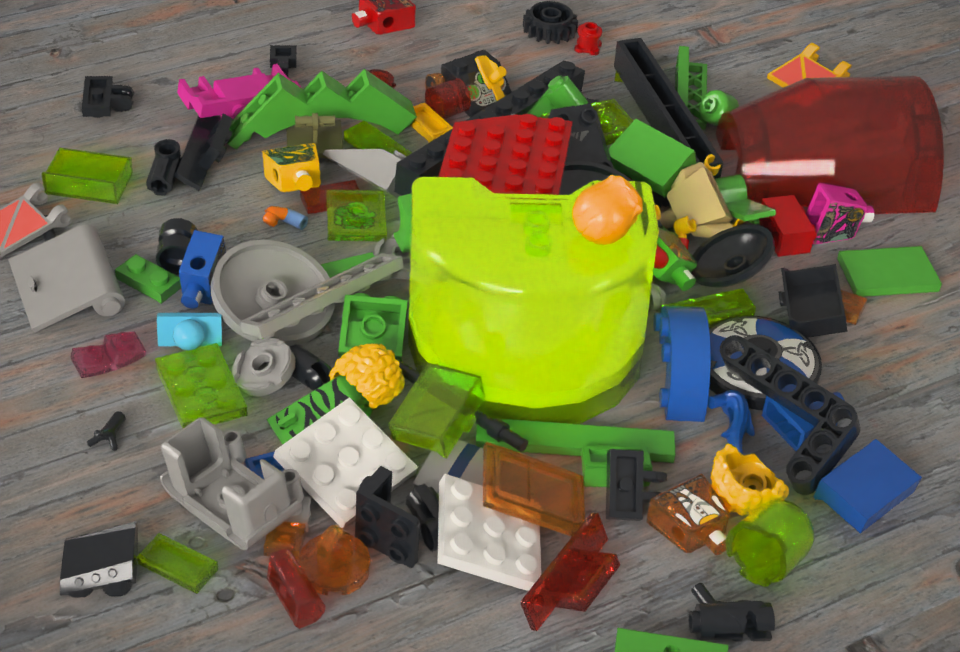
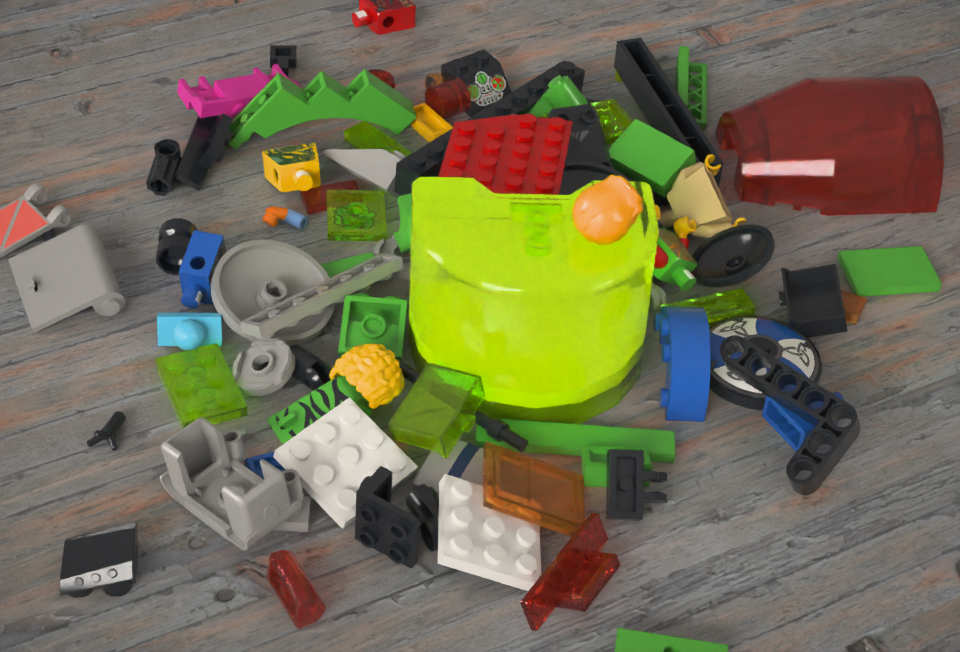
(87, 175): clear neon green container -> none
(101, 95): black hinge -> none
(115, 353): clear pink slope -> none
(148, 278): bright green plate -> none
(177, 563): clear neon green tile -> none
(285, 537): clear orange plate -> none
(316, 129): olive plate -> none
(335, 561): clear orange tile -> none
(491, 75): yellow piece -> none
(550, 22): black gear -> none
(589, 38): red brick -> none
(691, 516): clear orange torso -> none
(715, 104): bright green head -> none
(730, 619): black piece -> none
(735, 195): bright green door -> none
(739, 415): blue piece -> none
(744, 481): yellow hair -> none
(771, 541): clear neon green cylinder -> none
(789, 226): red brick -> none
(804, 67): flag -> none
(837, 213): torso -> none
(867, 485): blue container -> none

